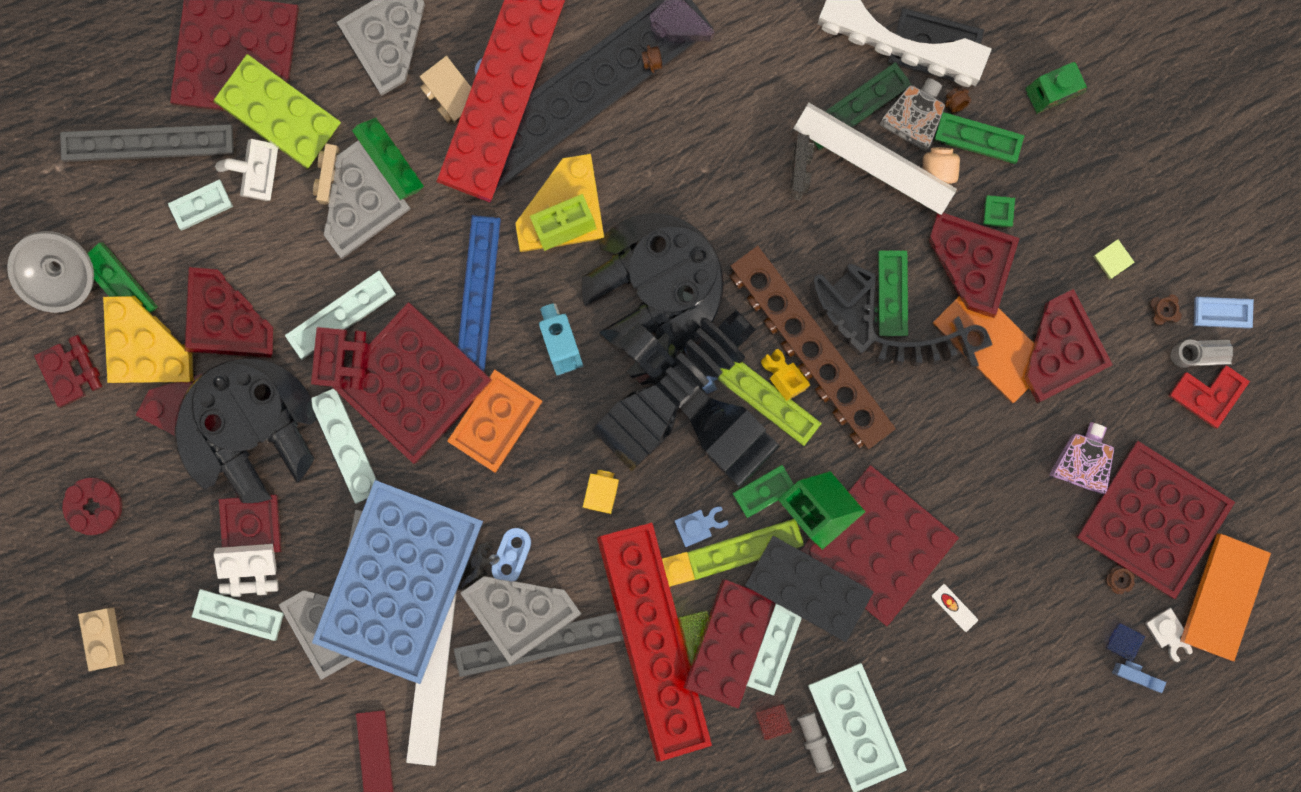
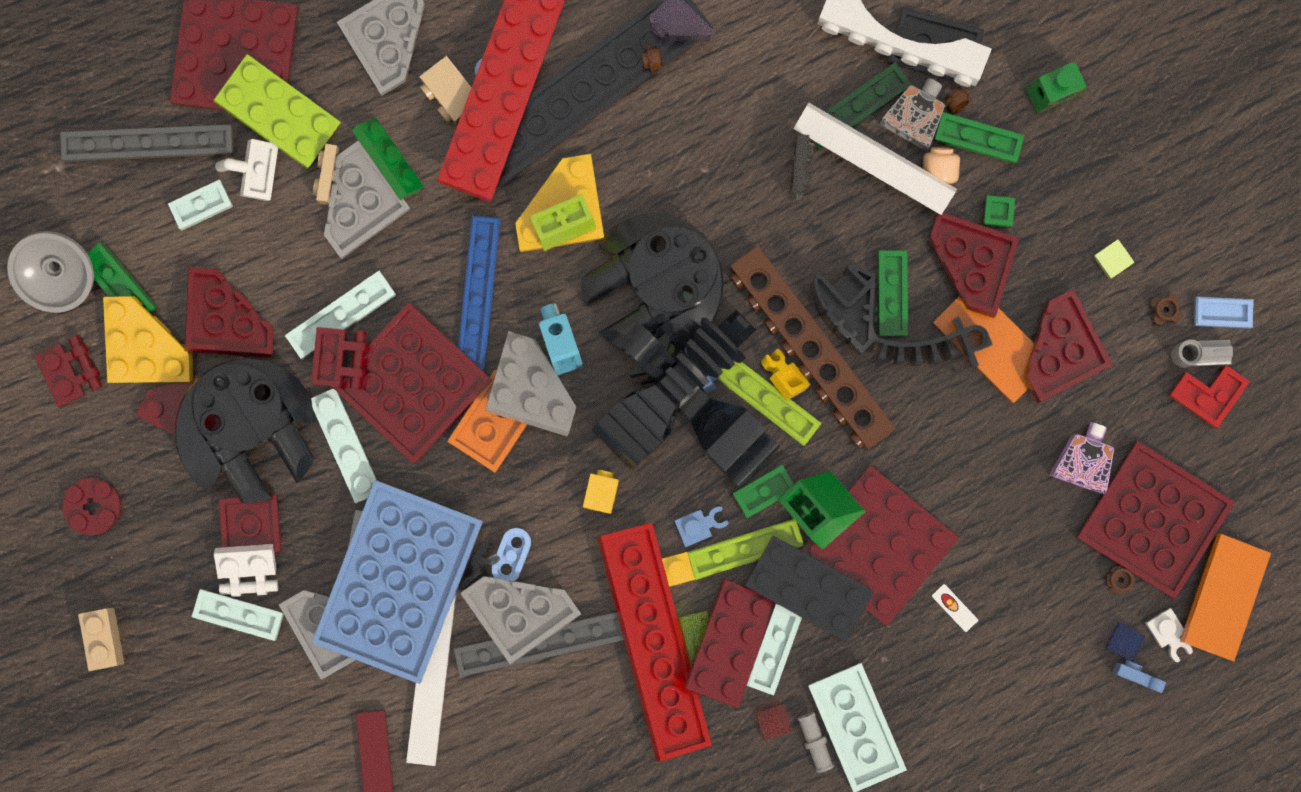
(529, 388): none -> light grey plate

